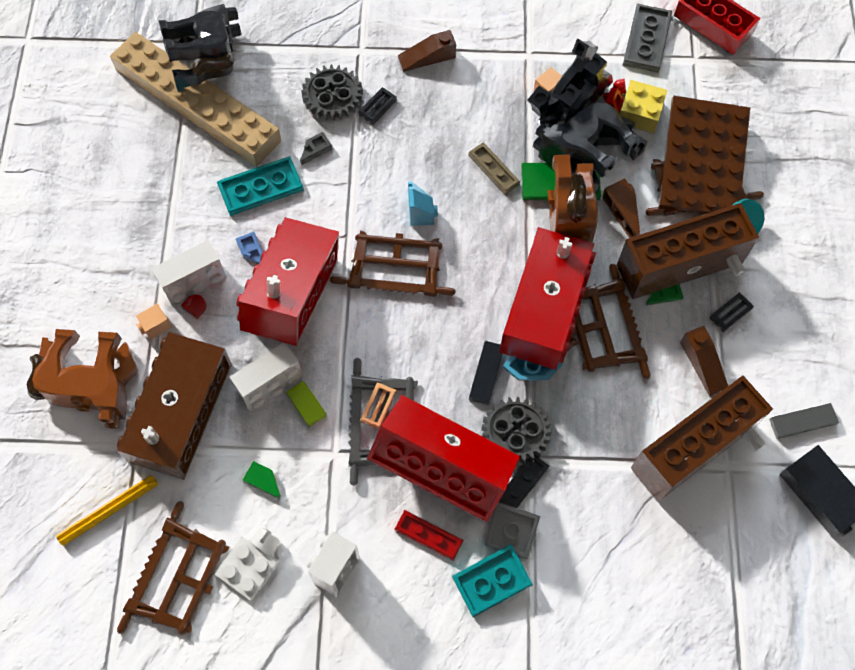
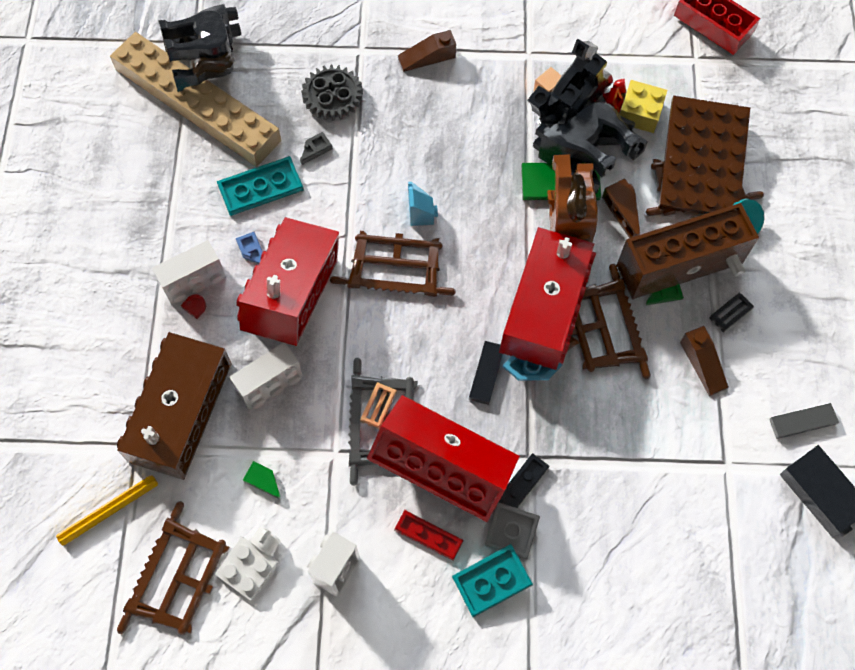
(84, 386): dark orange piece -> none
(152, 321): light nougat brick -> none
(306, 404): lime tile -> none
(380, 107): black tile -> none
(494, 168): dark tan tile -> none
(502, 417): dark grey gear -> none
(647, 38): dark grey tile -> none
(702, 438): reddish brown piece -> none

